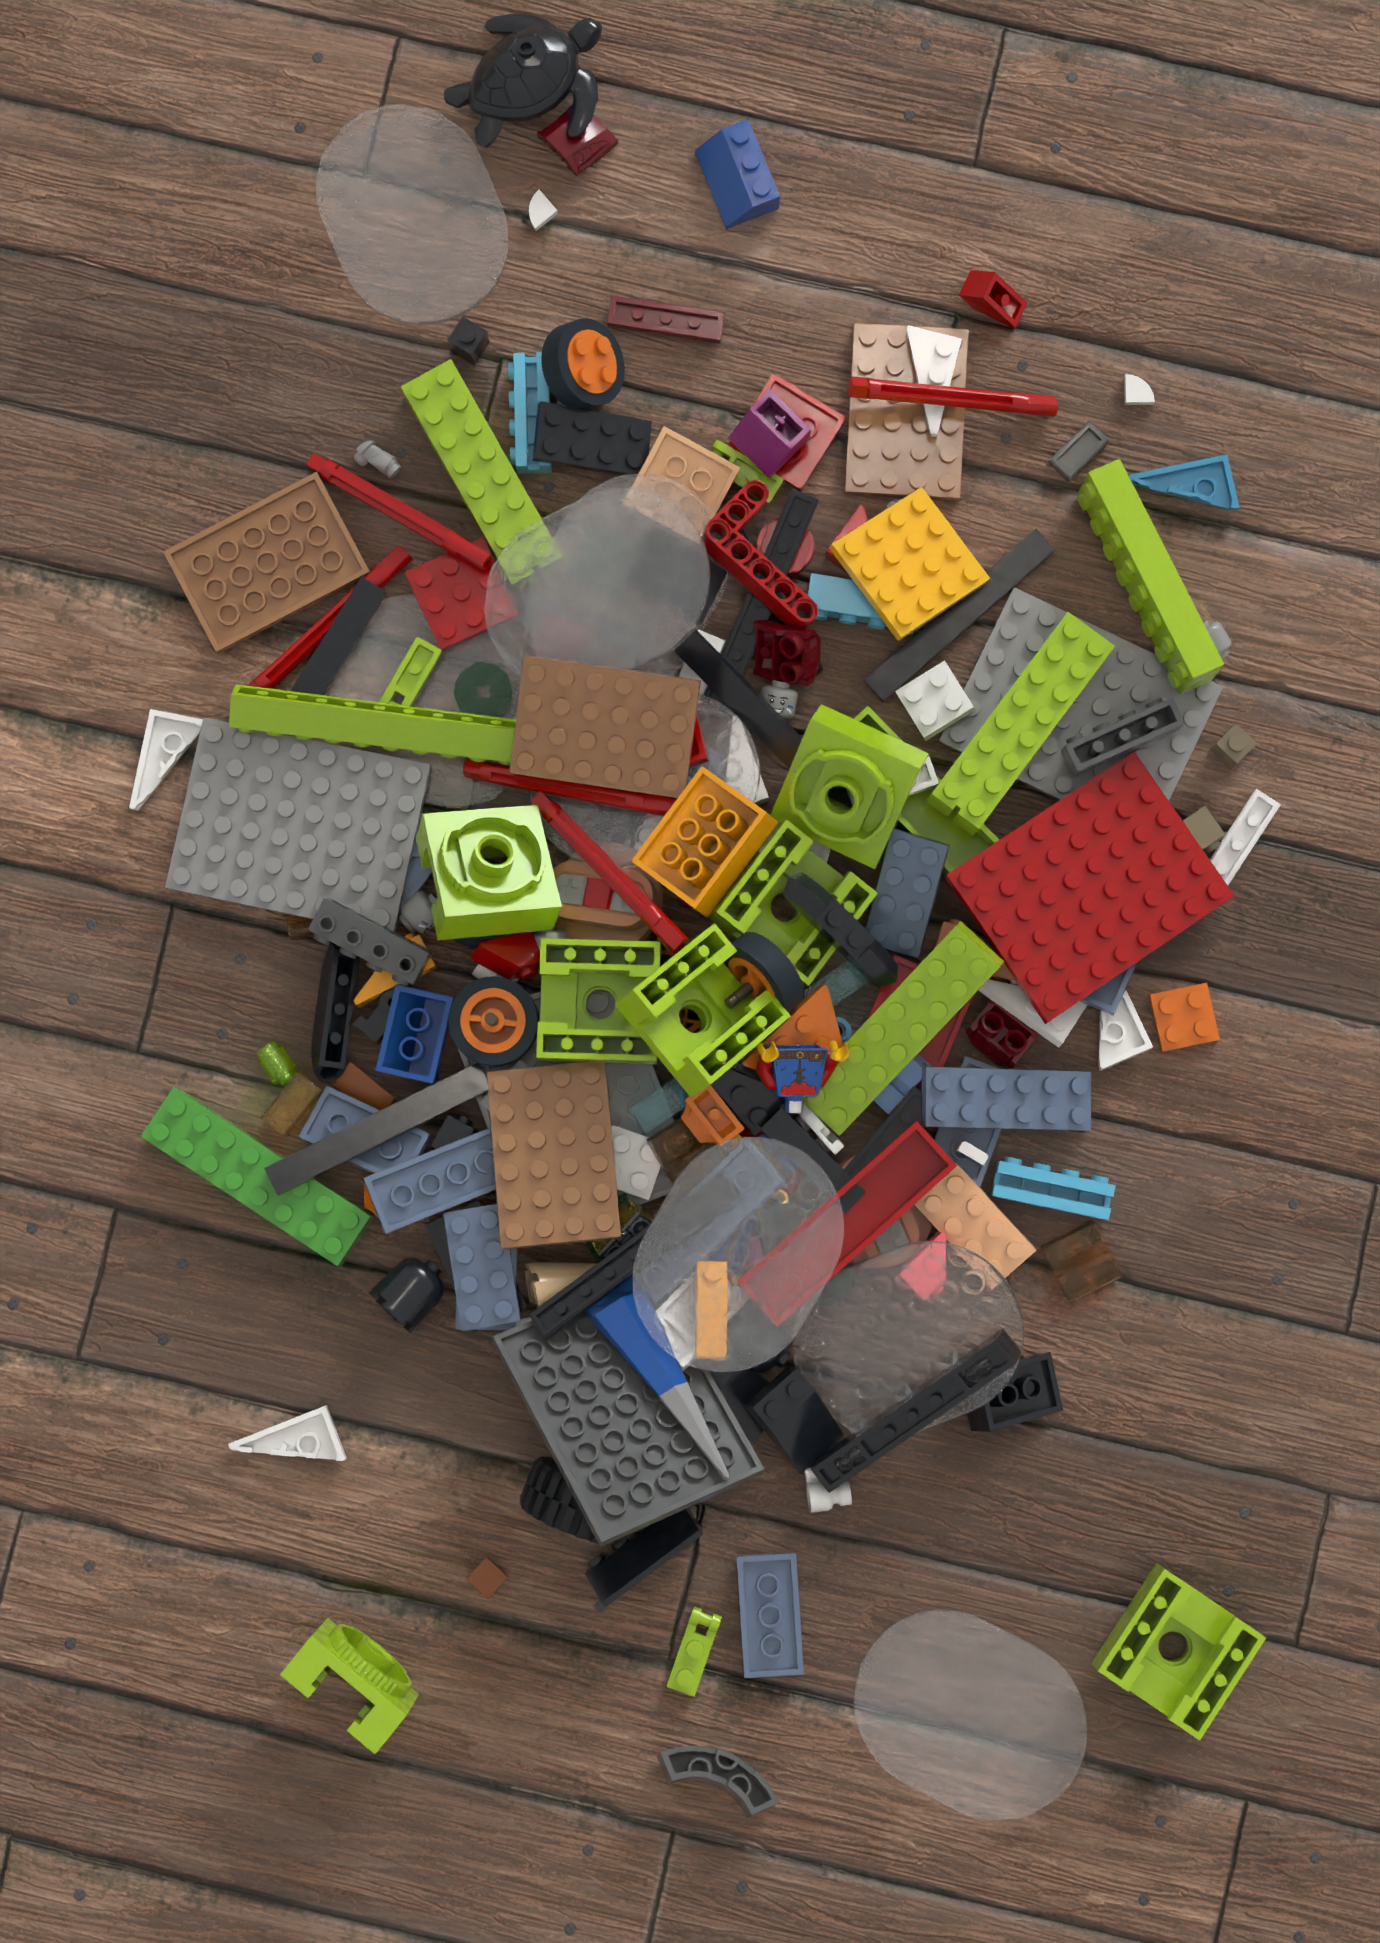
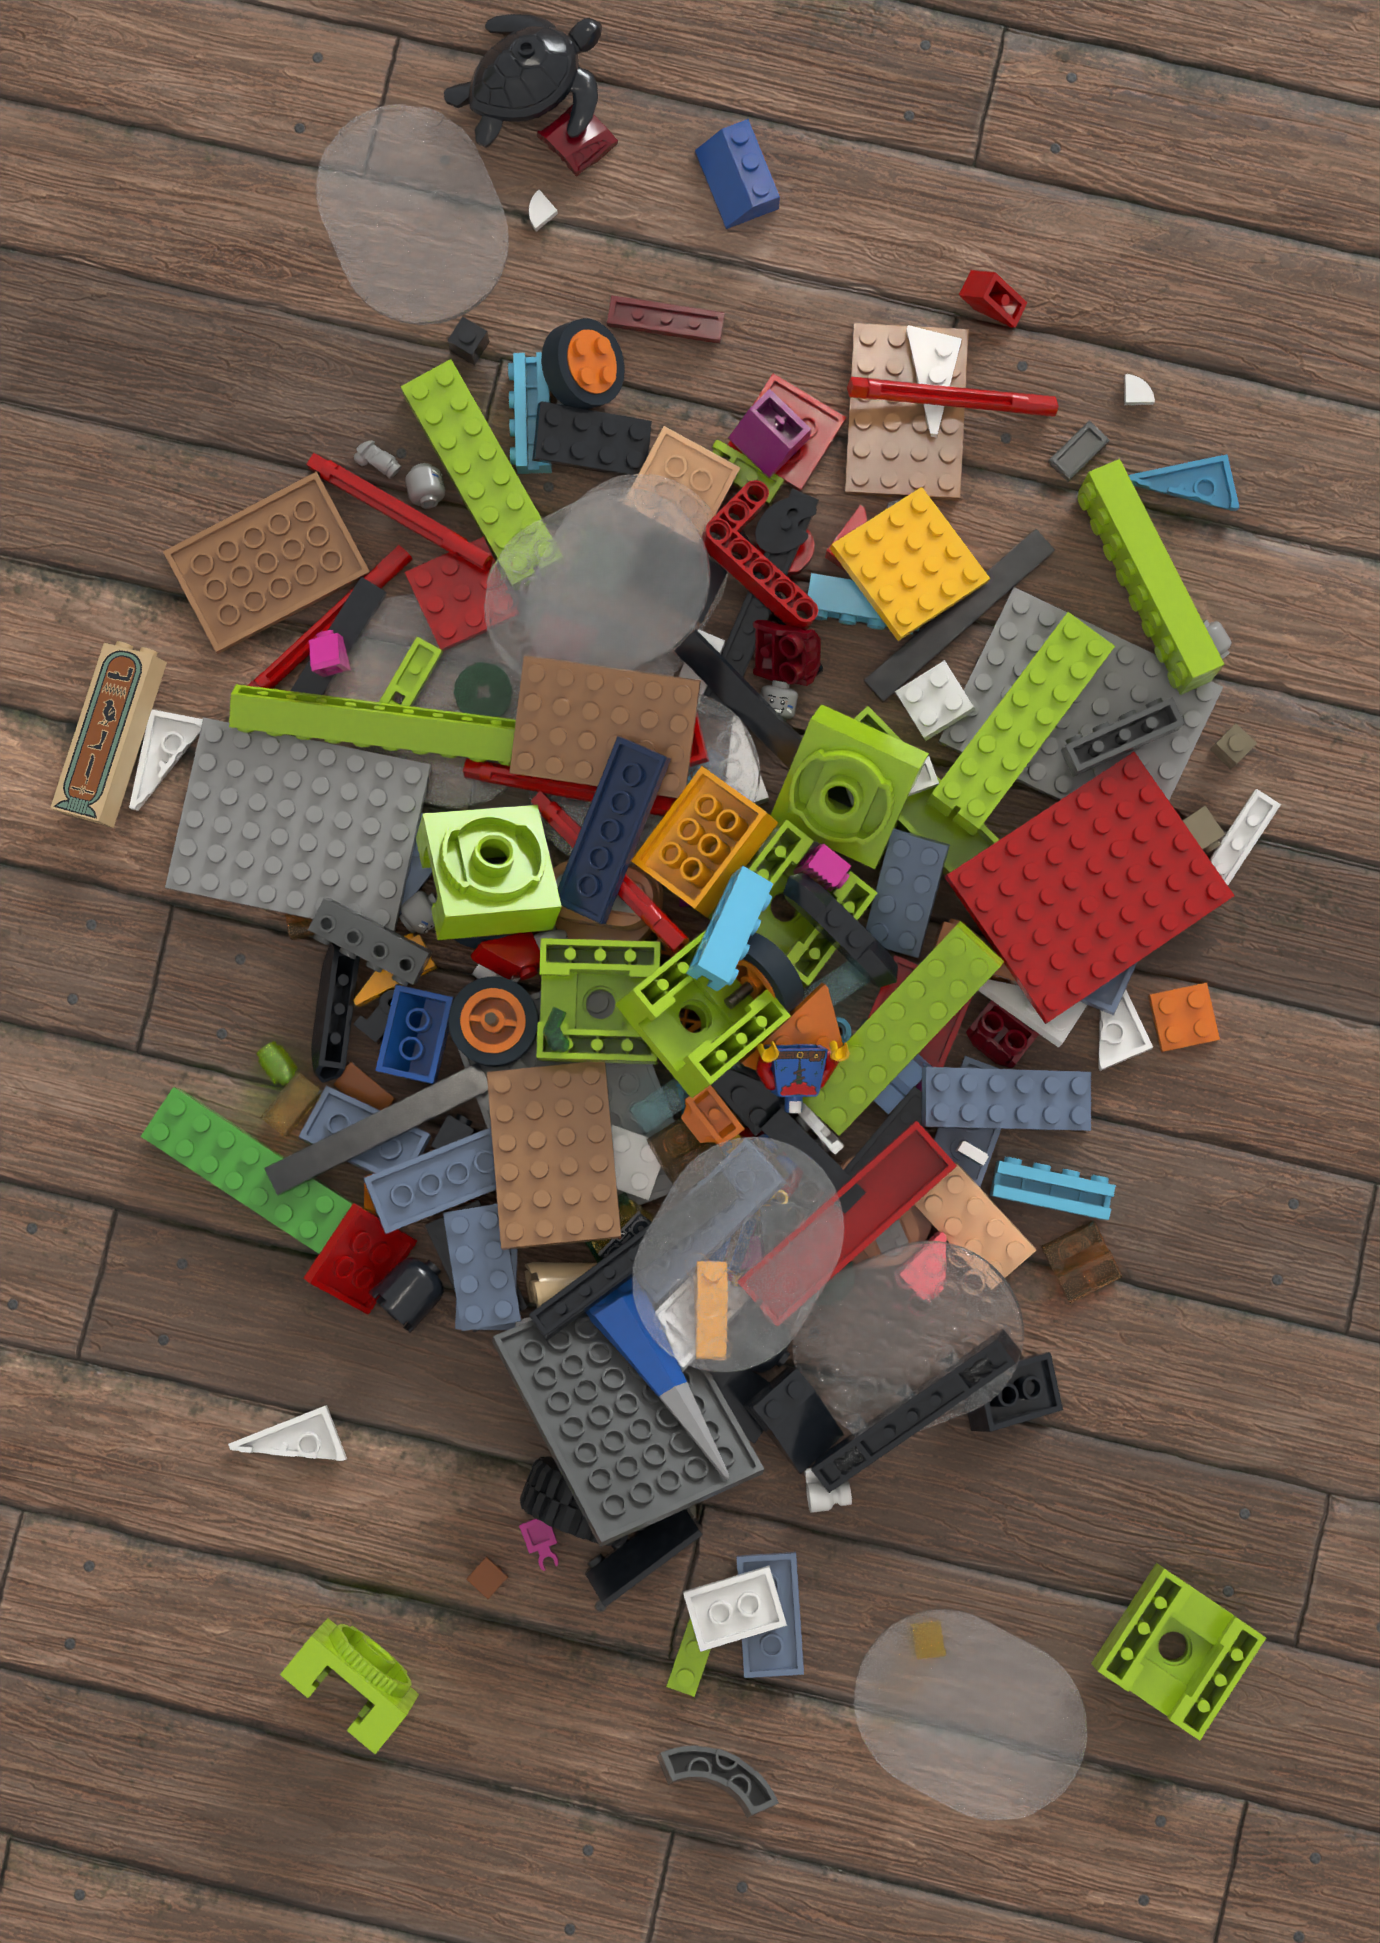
(109, 733): none -> brick
(328, 654): none -> dark pink slope
(358, 1258): none -> red plate
(425, 485): none -> light grey head
(539, 1538): none -> dark pink plate
(553, 1033): none -> clear green arm
(612, 829): none -> dark blue tile
(730, 928): none -> medium azure brick
(734, 1608): none -> white plate
(778, 531): none -> black piece
(824, 867): none -> dark pink brick
(927, 1640): none -> clear yellow panel

